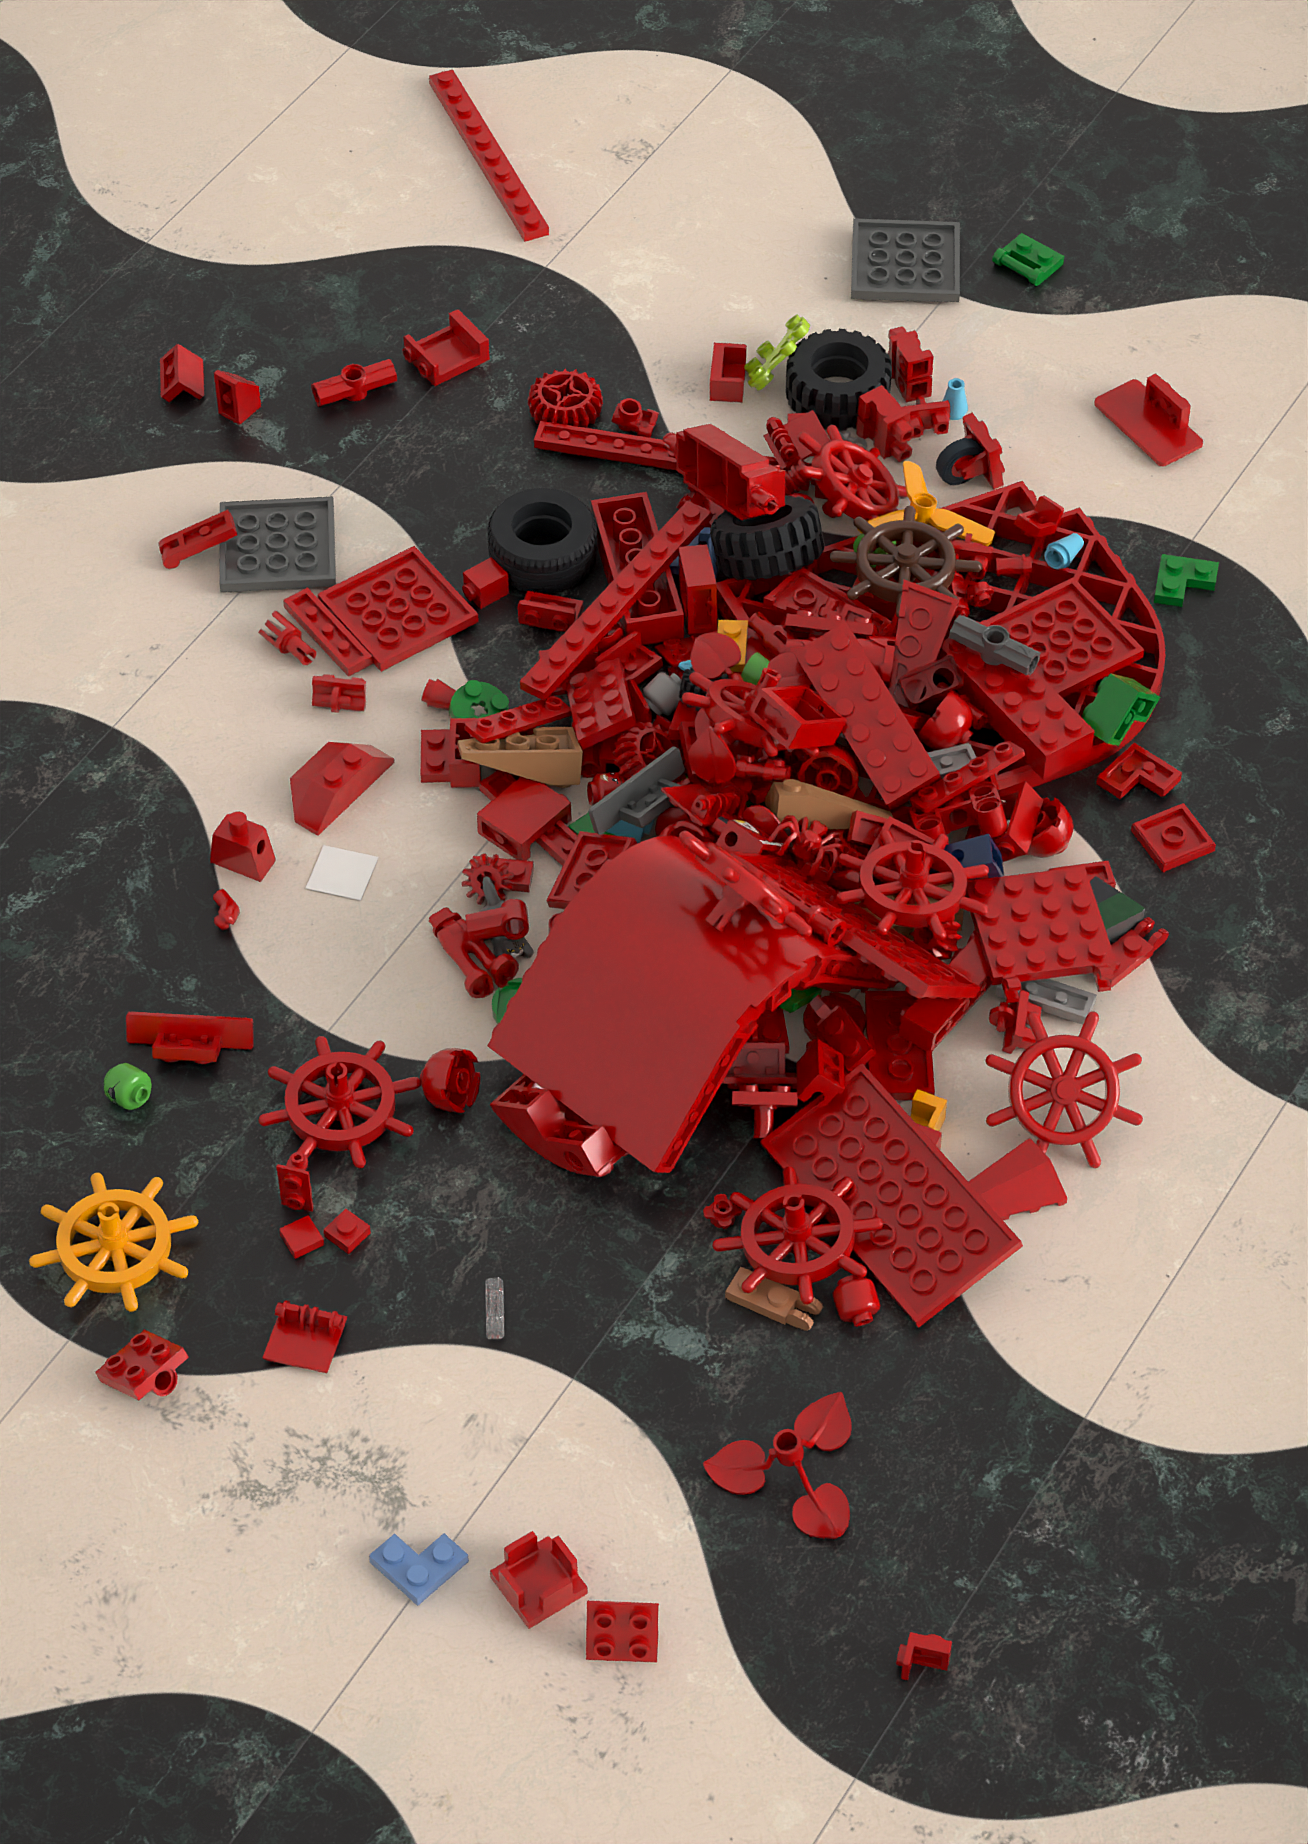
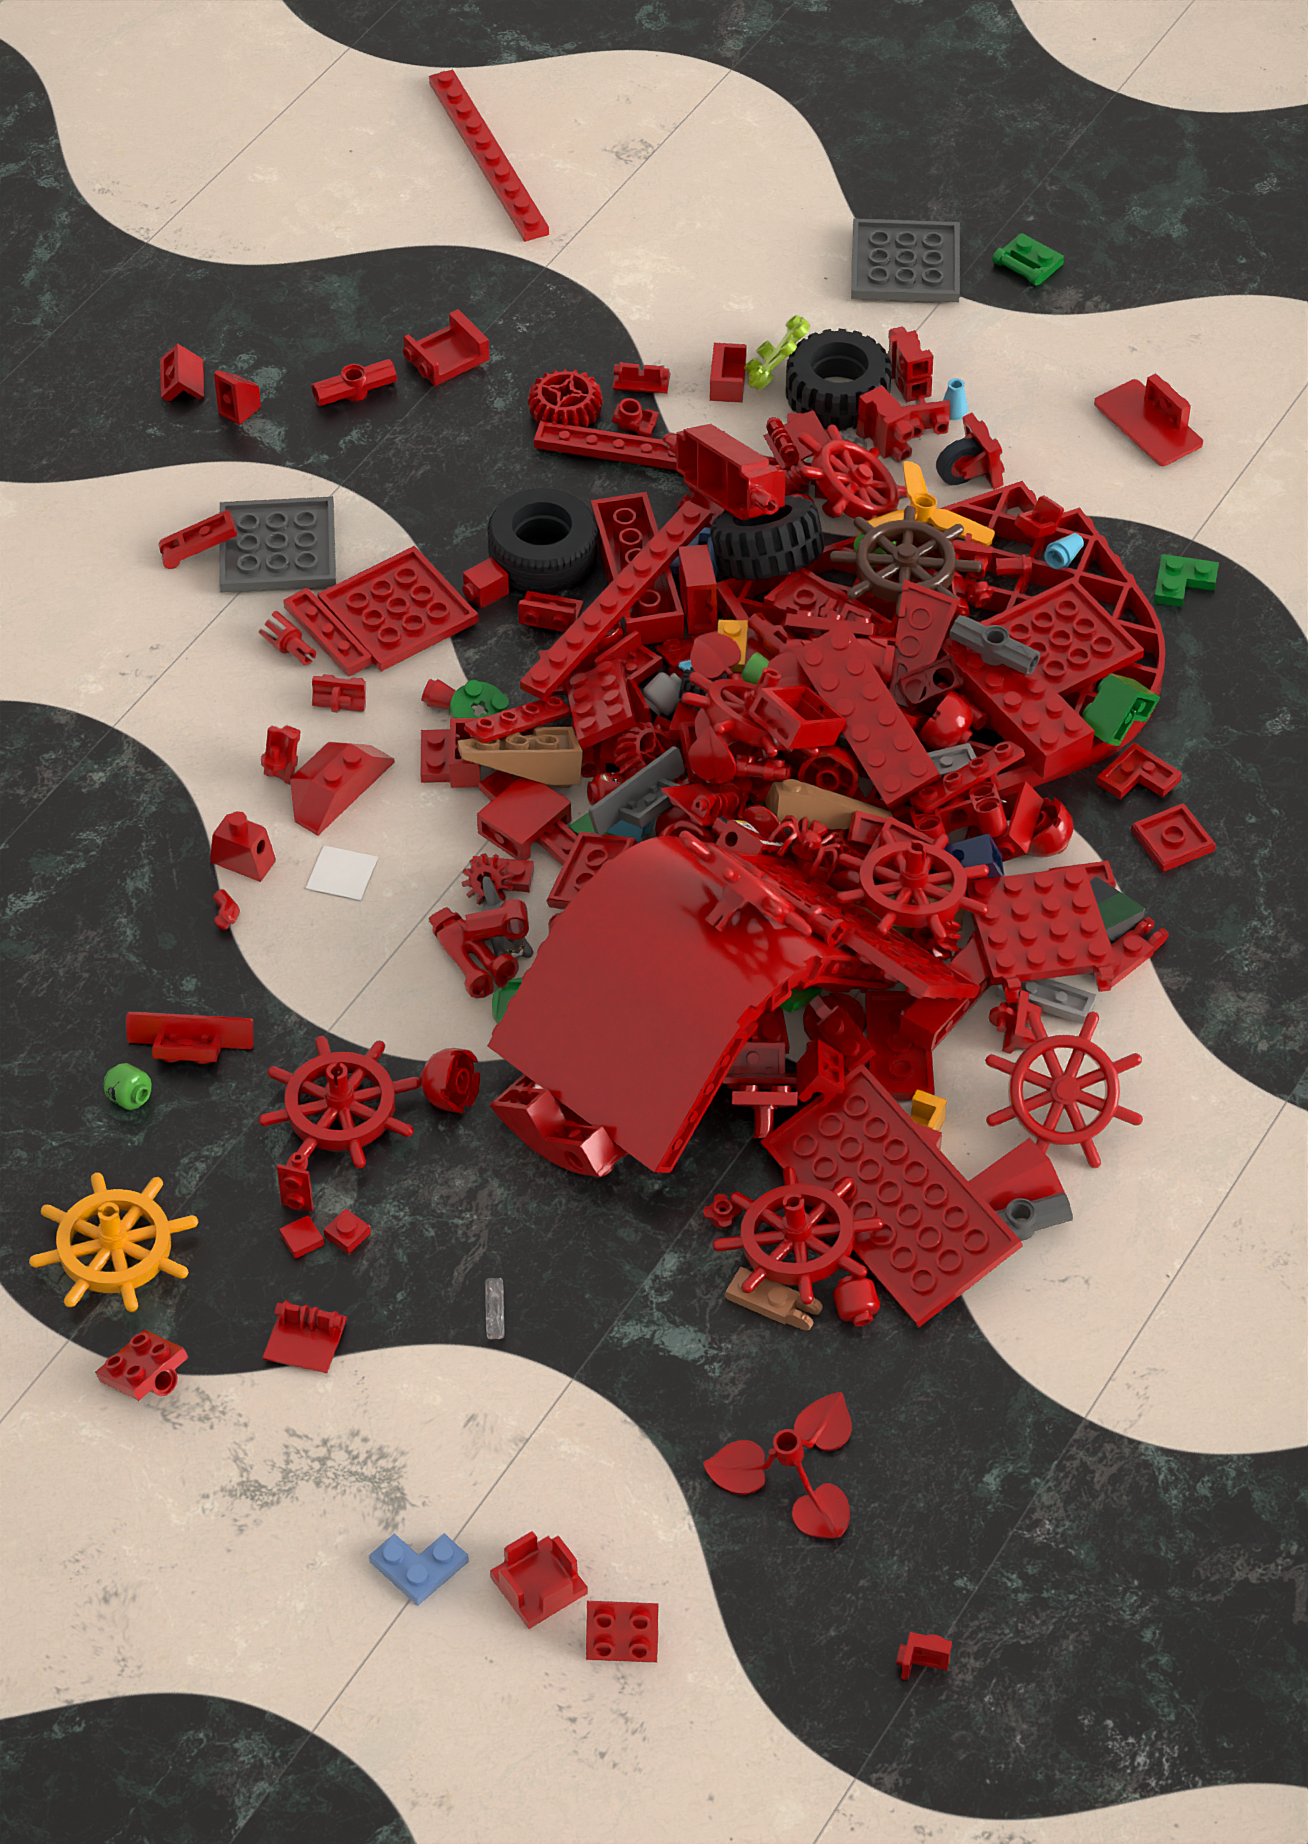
(281, 752): none -> red hips
(652, 379): none -> red hinge
(1038, 1214): none -> dark grey piece

